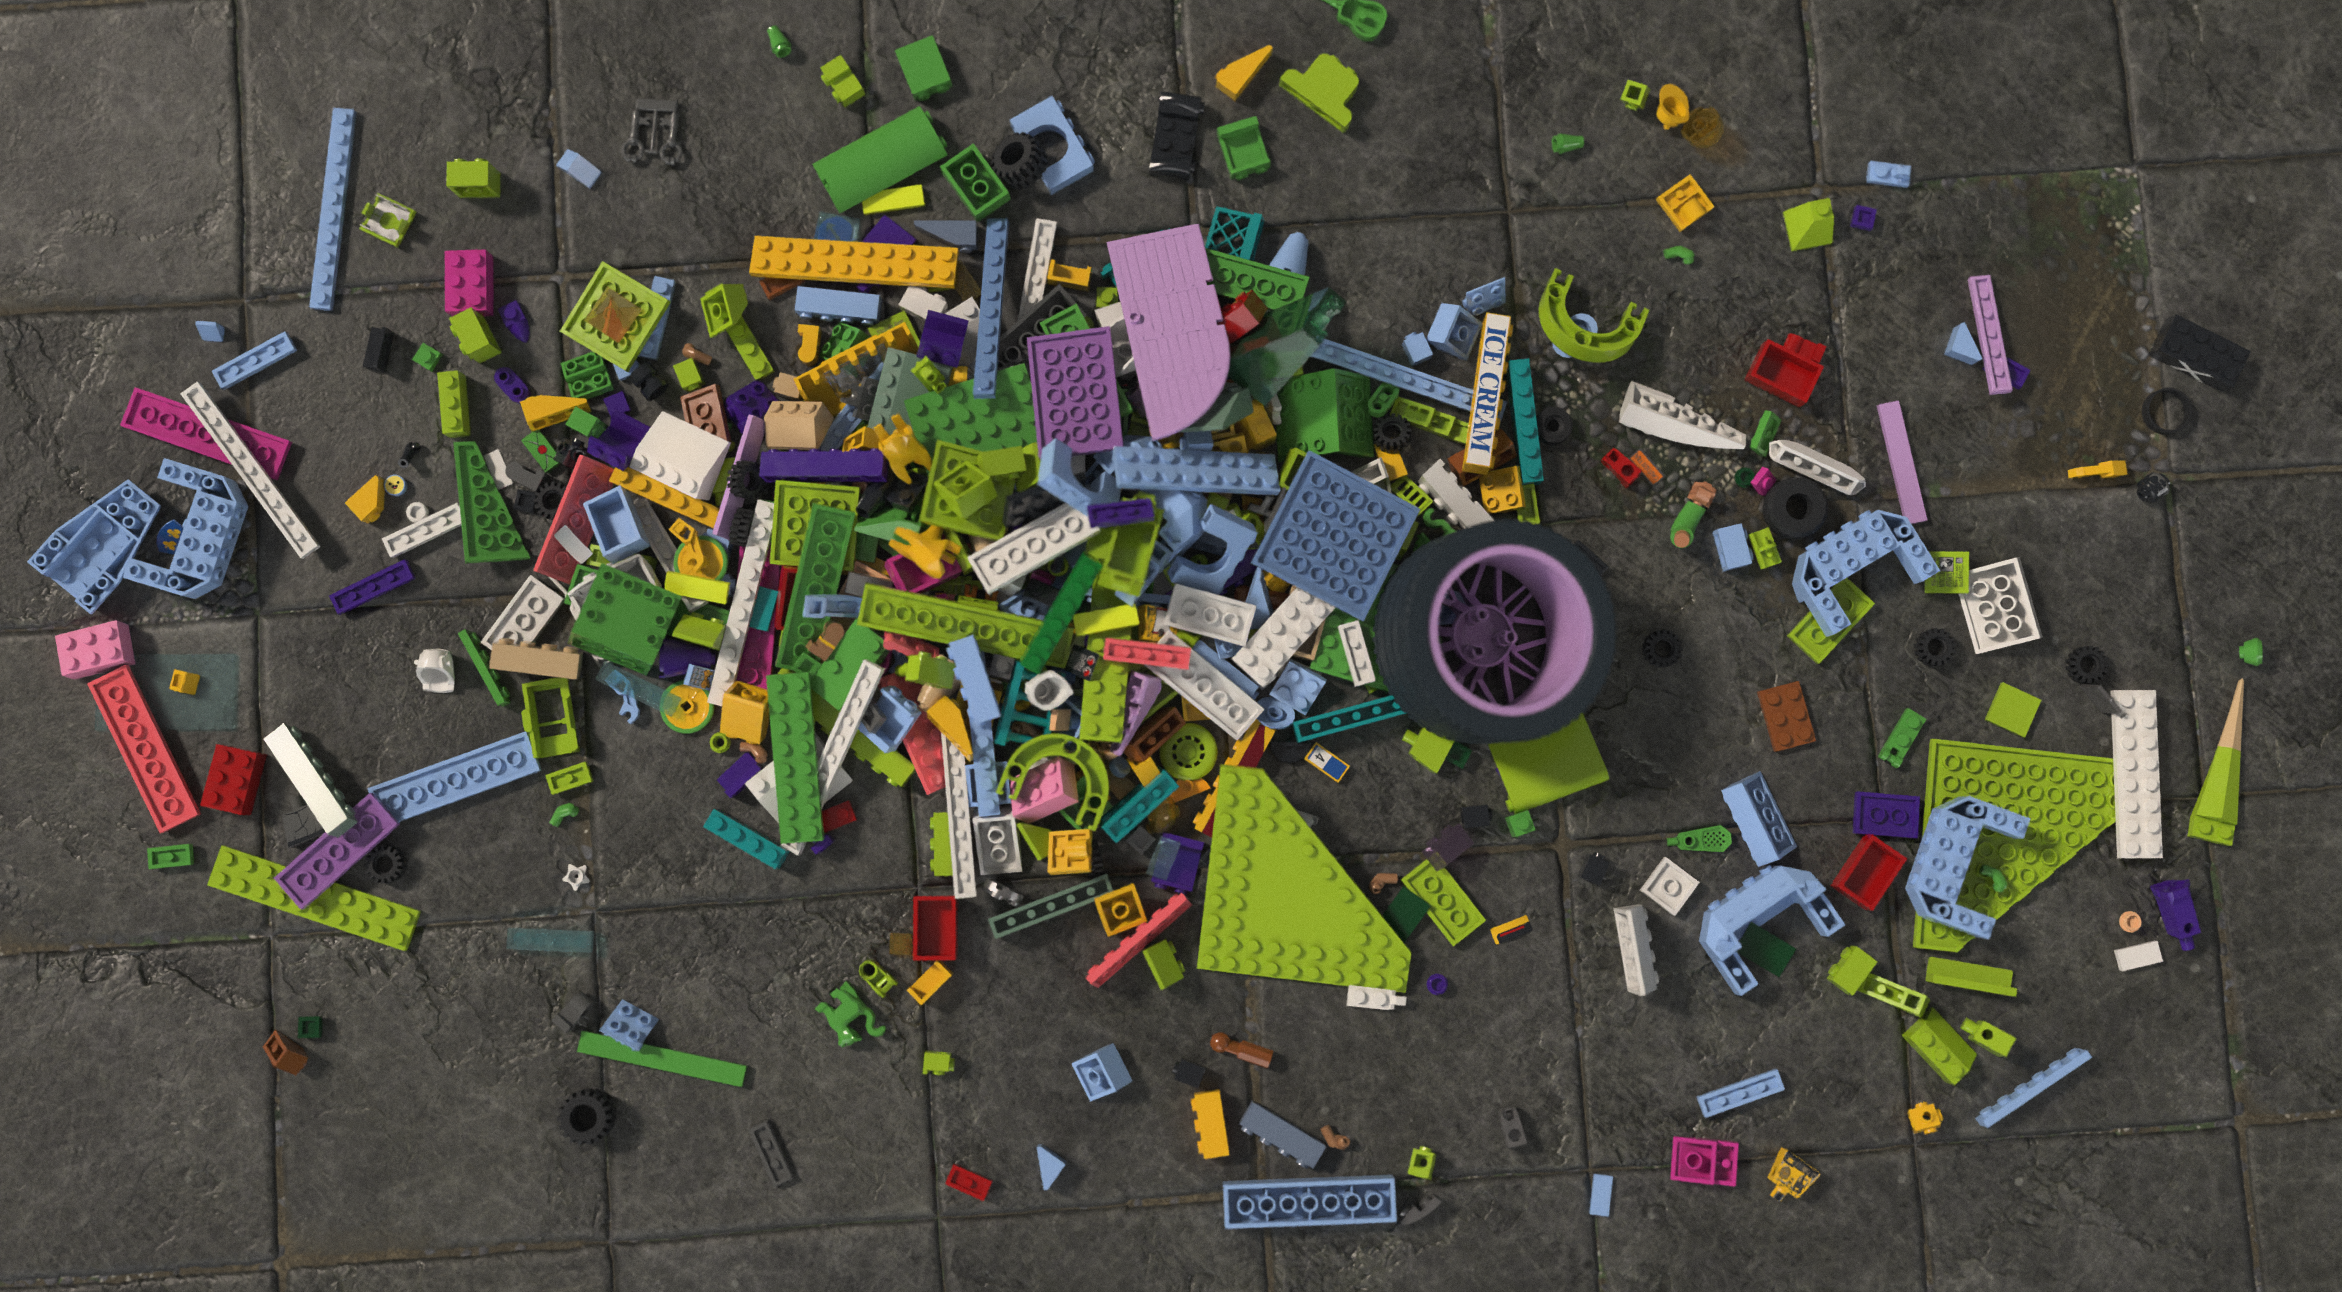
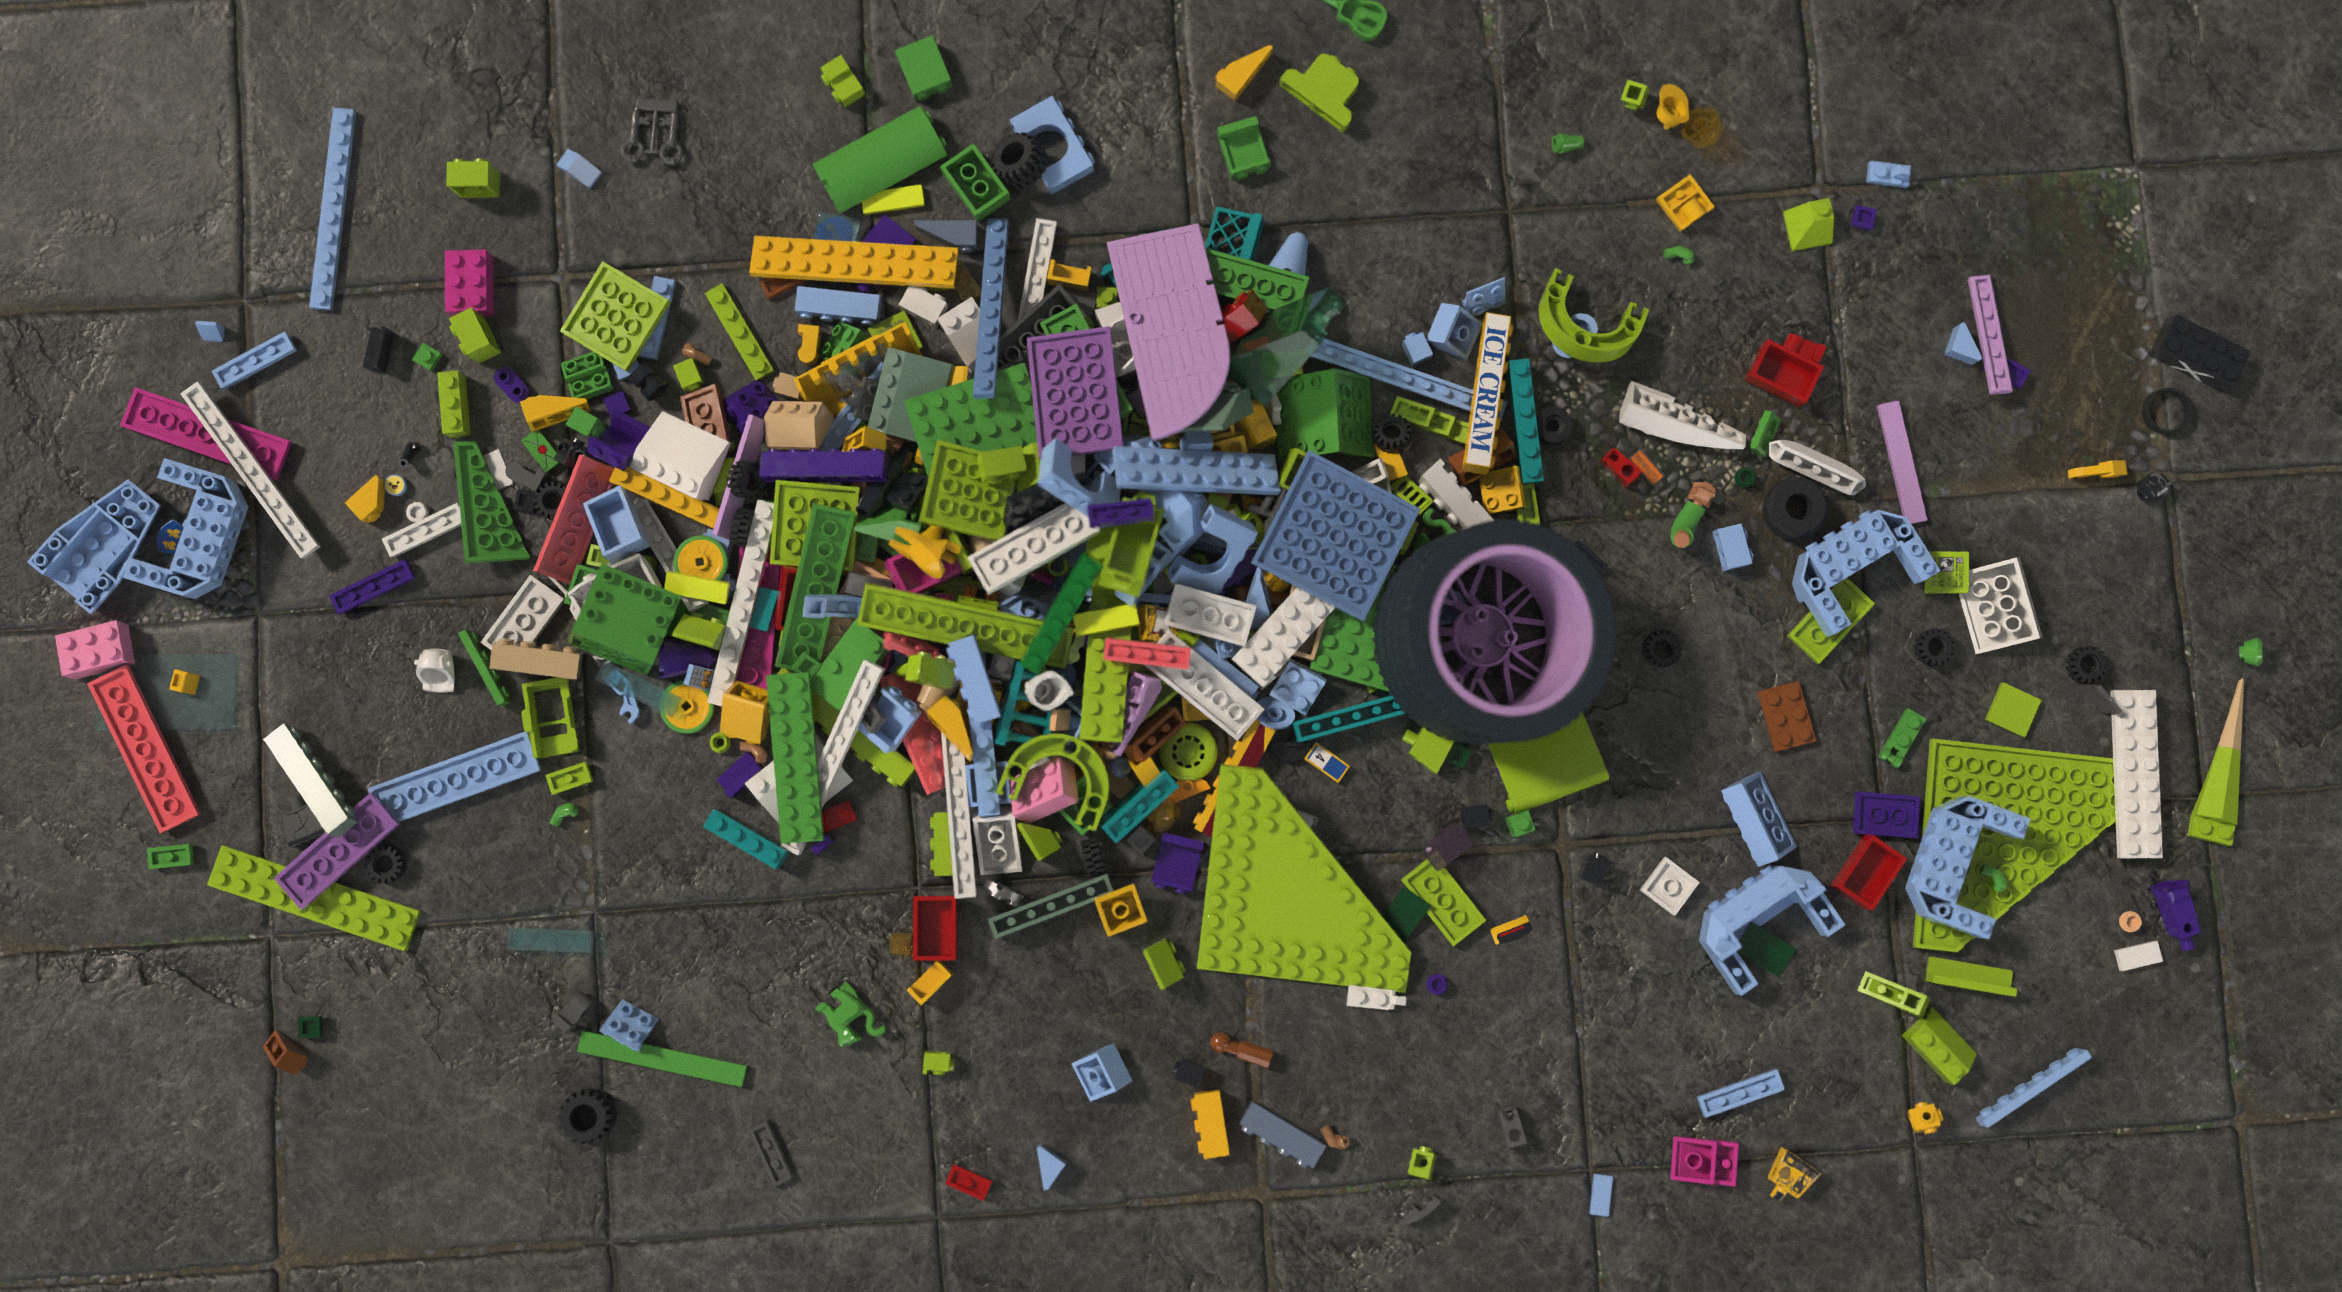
(233, 779): red piece -> none
(387, 220): piece -> none
(515, 320): dark purple plate -> none
(570, 877): white plate -> none
(573, 544): white sticker -> none
(612, 314): clear yellow tile -> none
(695, 549): yellow piece -> none
(723, 307): lime slope -> none
(779, 43): bright green cone -> none
(827, 641): medium nougat leg -> none
(878, 978): lime piece -> none
(902, 447): yellow piece -> none
(929, 375): lime hips -> none
(942, 338): dark purple panel -> none
(966, 489): lime slope -> none
(1070, 851): yellow plate -> none
(1081, 662): black sticker -> none
(1133, 945): coral plate -> none
(1163, 857): clear light blue slope -> none
(1175, 135): black piece -> none
(1309, 1201): light blue brick -> none
(1356, 653): white plate -> none
(1380, 880): medium nougat arm -> none
(1381, 400): bright green plate -> none
(1635, 949): white slope -> none
(1699, 840): bright green piece -> none
(1763, 481): dark pink plate -> none
(1764, 548): lime hips -> none
(1851, 969): lime brick -> none
(1995, 1041): lime torso -> none

